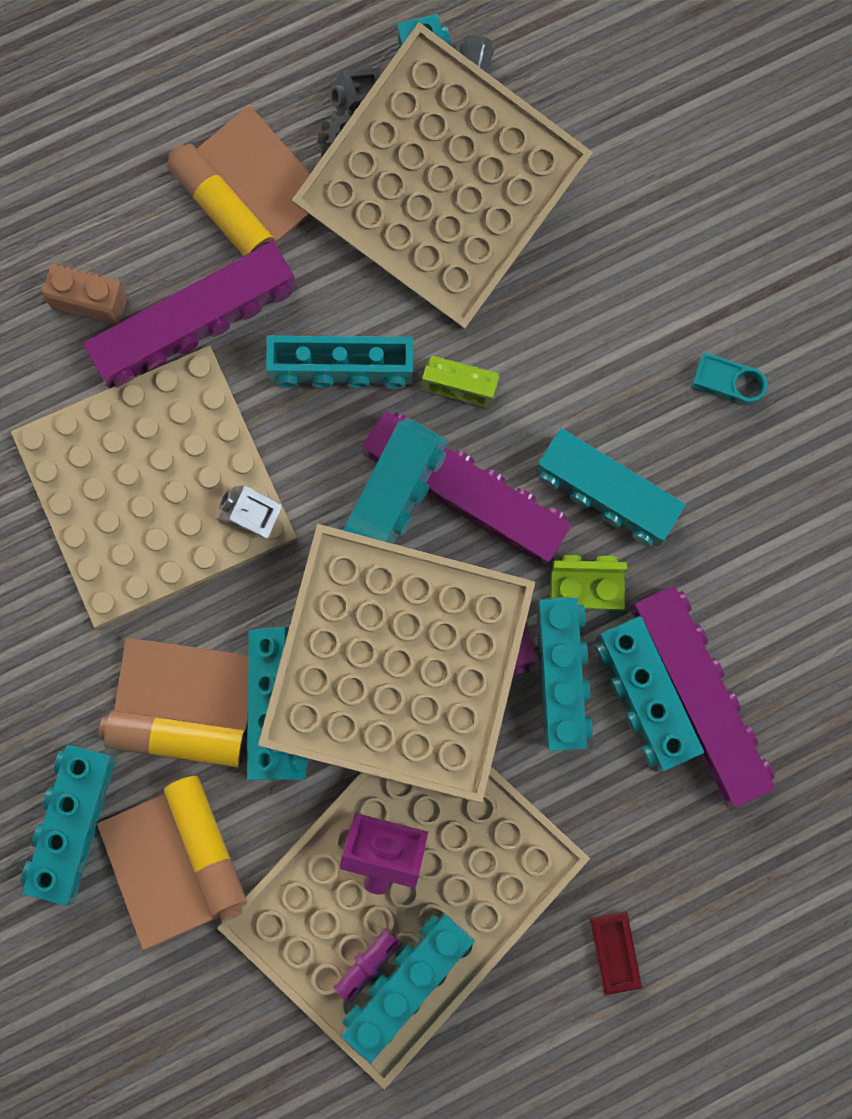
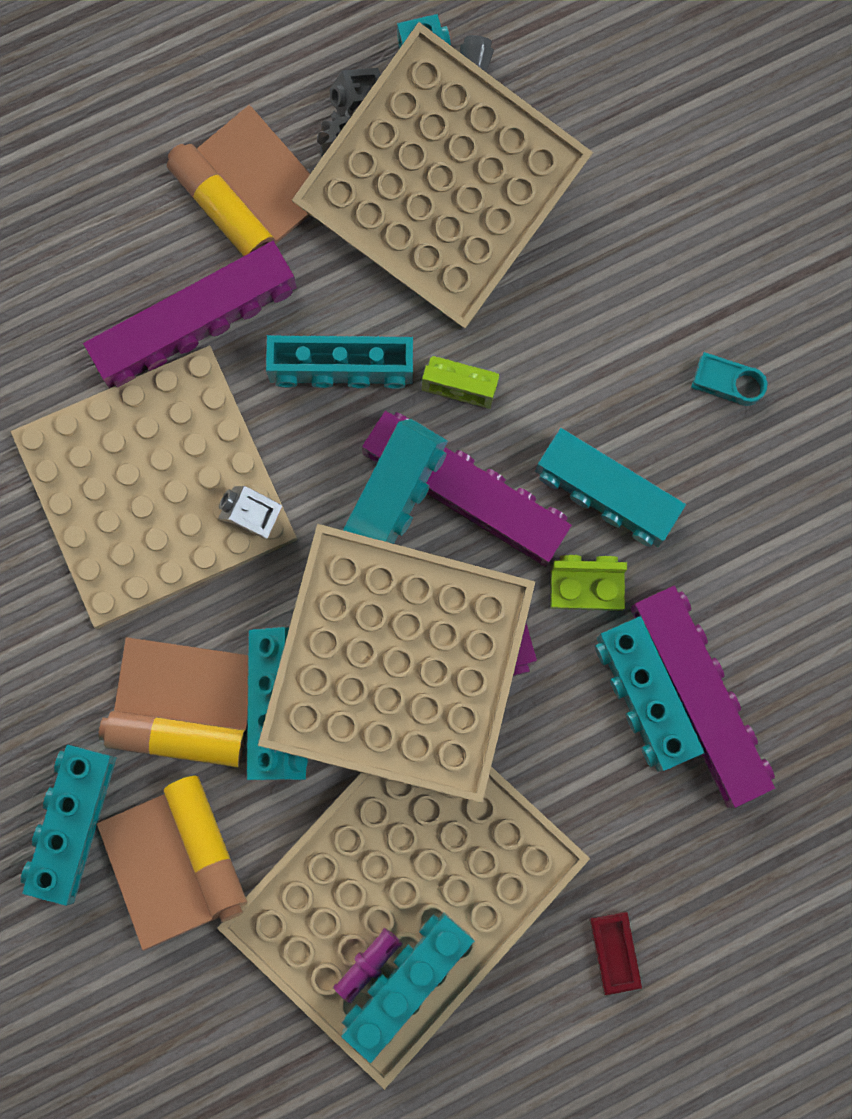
(84, 294): nougat brick -> none
(383, 853): magenta tile -> none
(561, 673): teal brick -> none

